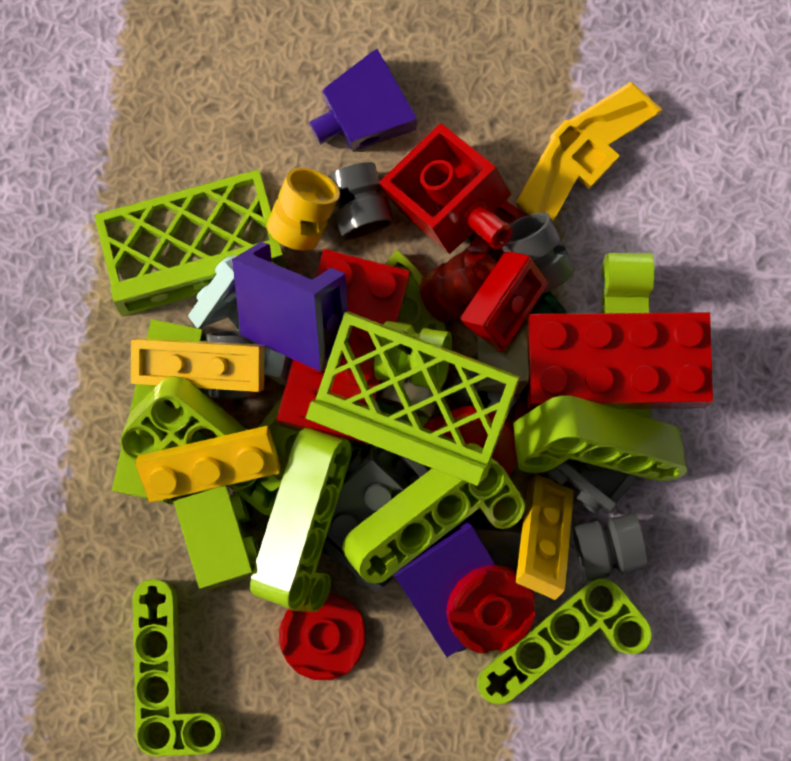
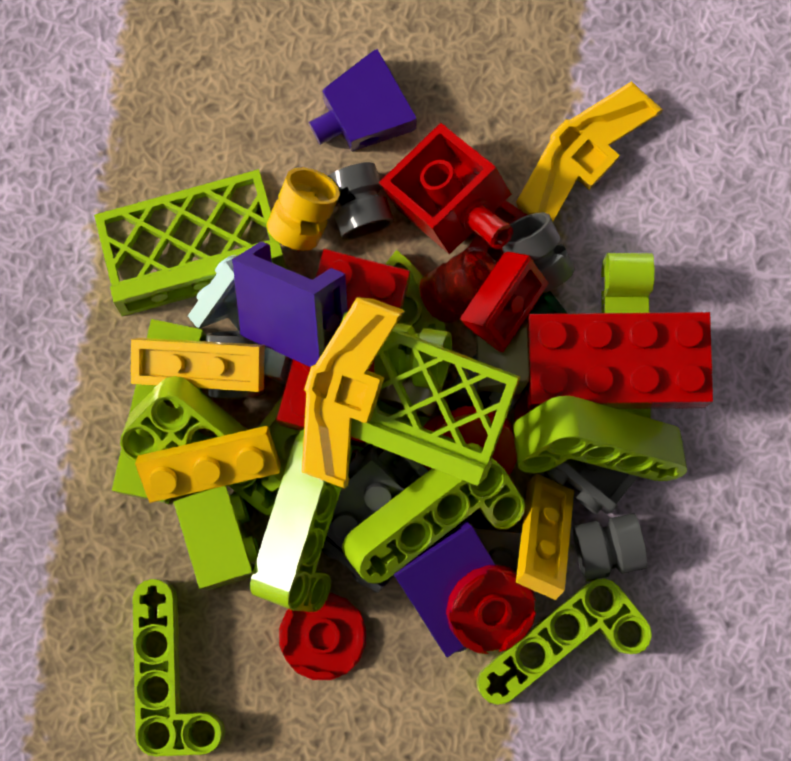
(344, 389): none -> yellow plate

